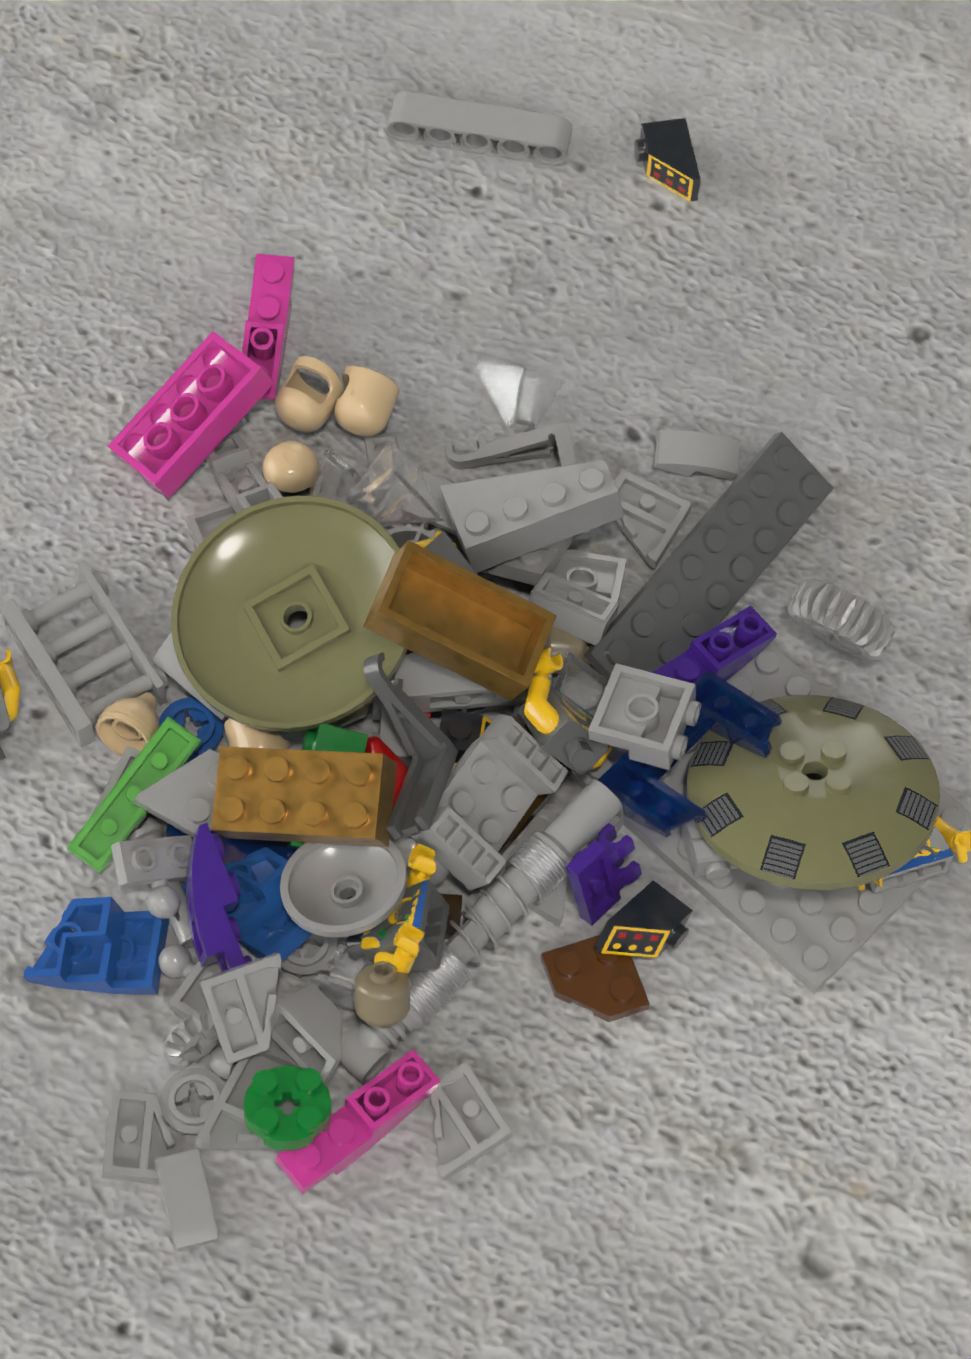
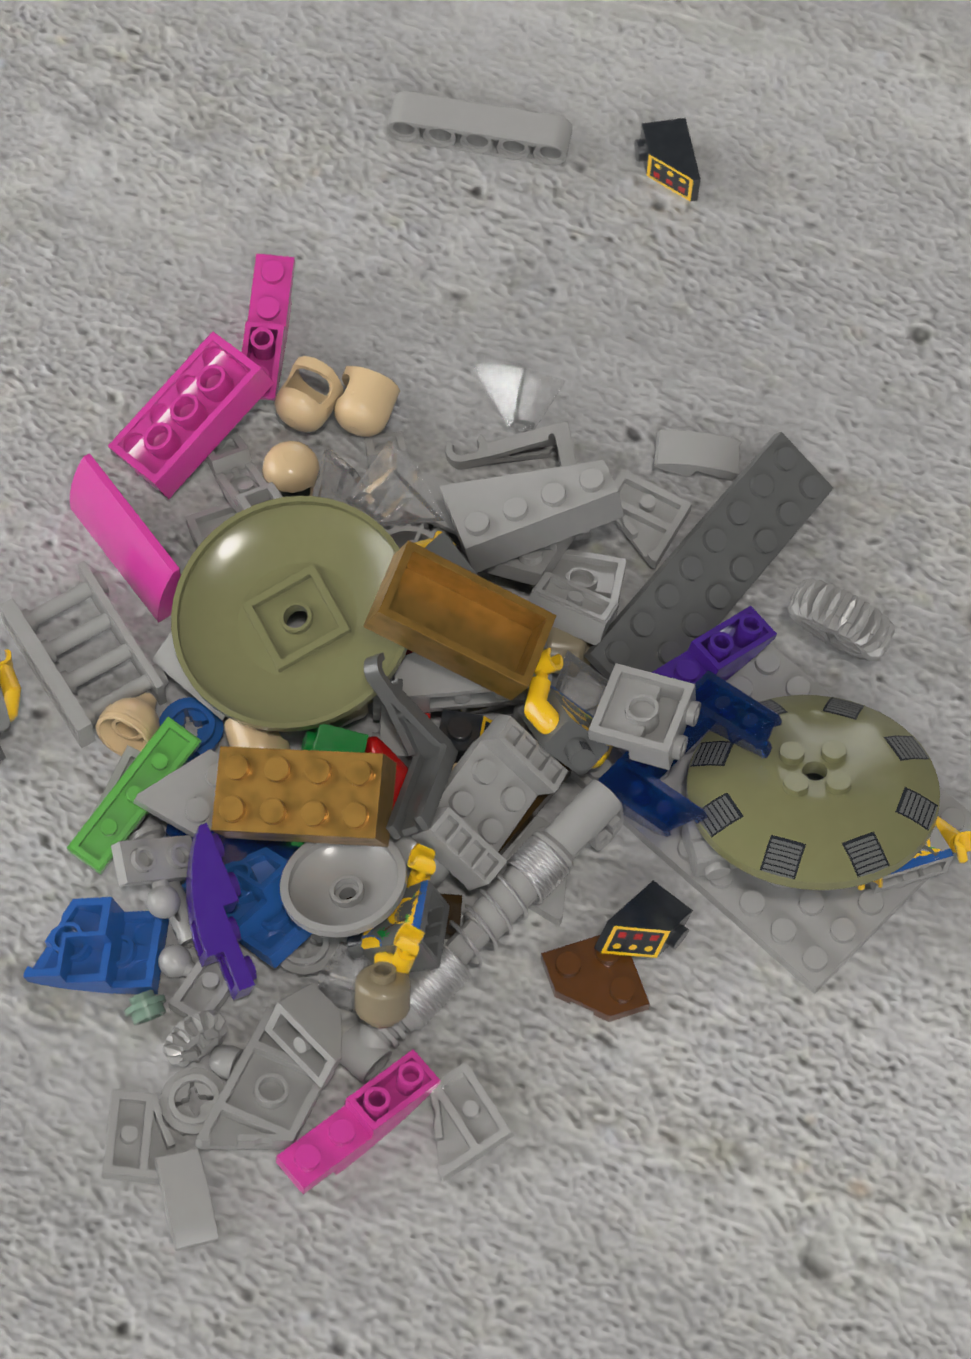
(124, 538): none -> dark pink slope
(145, 1007): none -> sand green plate
(243, 1006): light grey wing -> none
(287, 1084): green plate -> none
(597, 874): dark purple plate -> none

